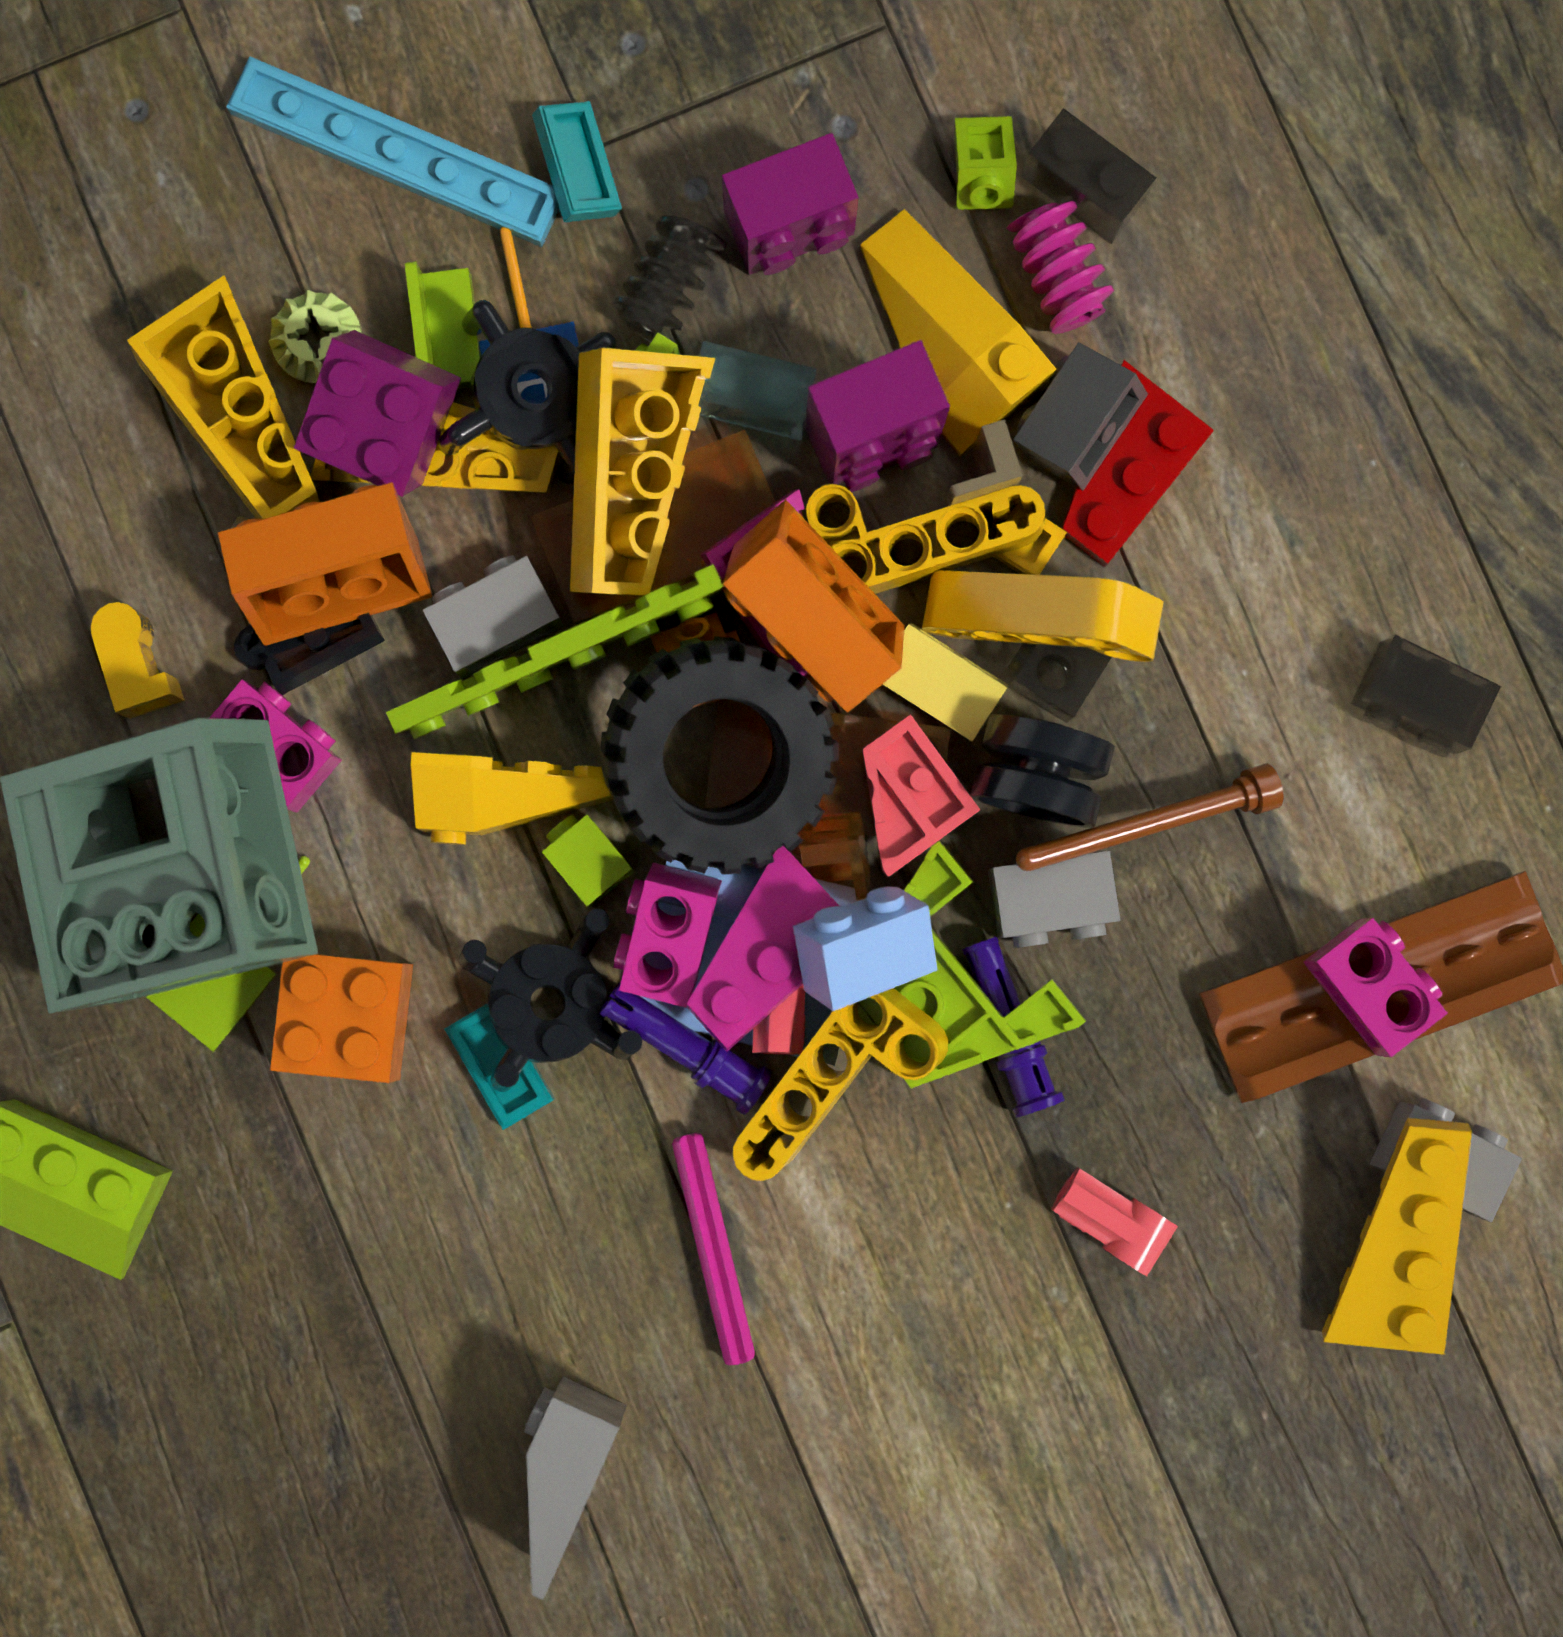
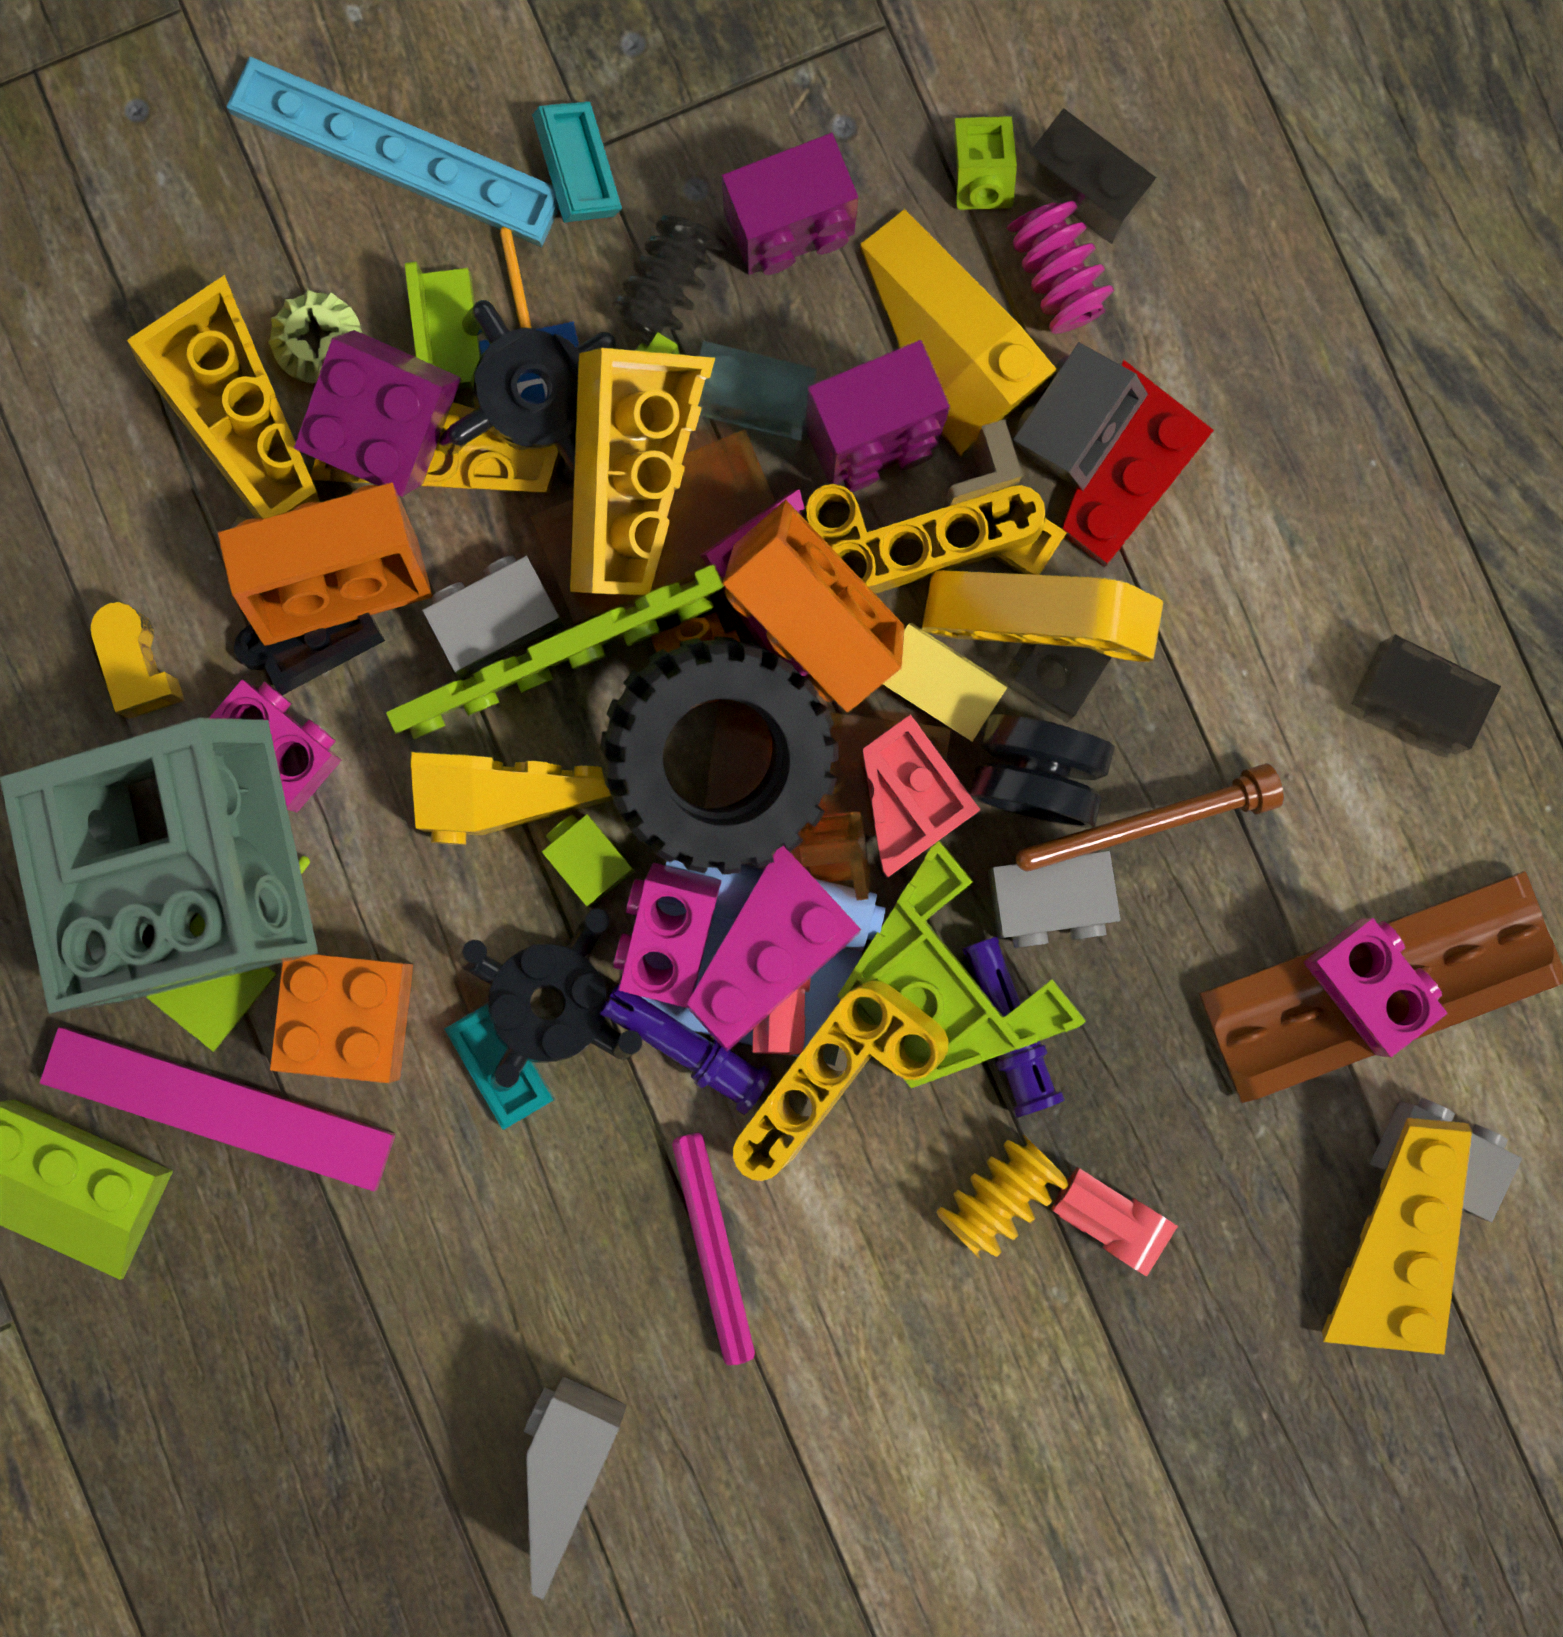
(217, 1108): none -> dark pink tile
(865, 947): light blue brick -> none
(1002, 1197): none -> yellow piece

